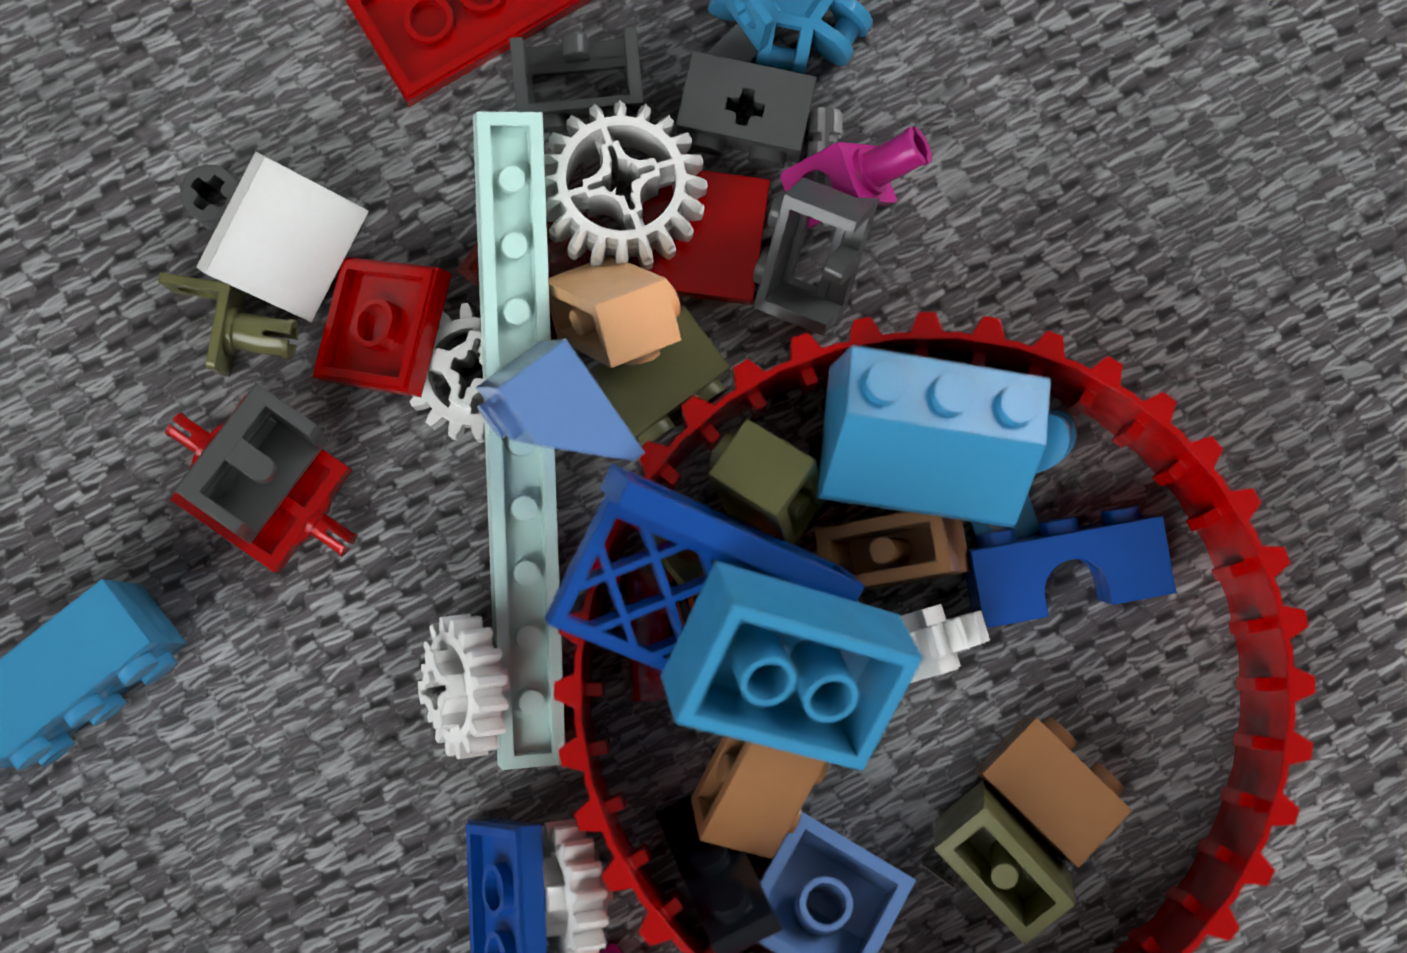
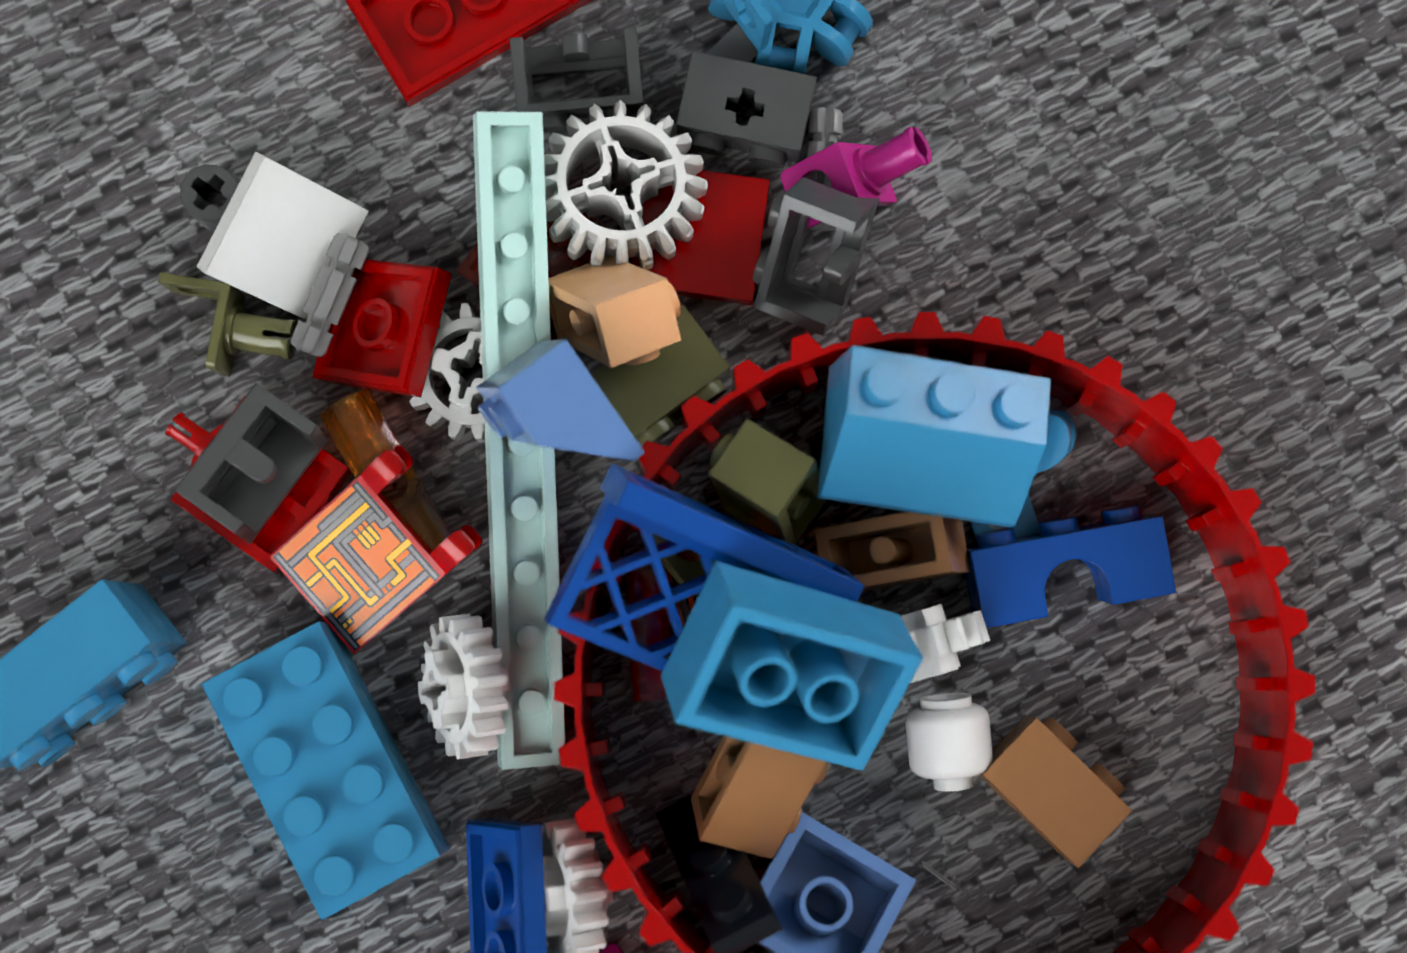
(325, 768): none -> dark azure brick
(329, 295): none -> light grey axle
(362, 557): none -> flag
(364, 434): none -> clear orange piece
(949, 740): none -> white head
(1004, 862): olive brick -> none

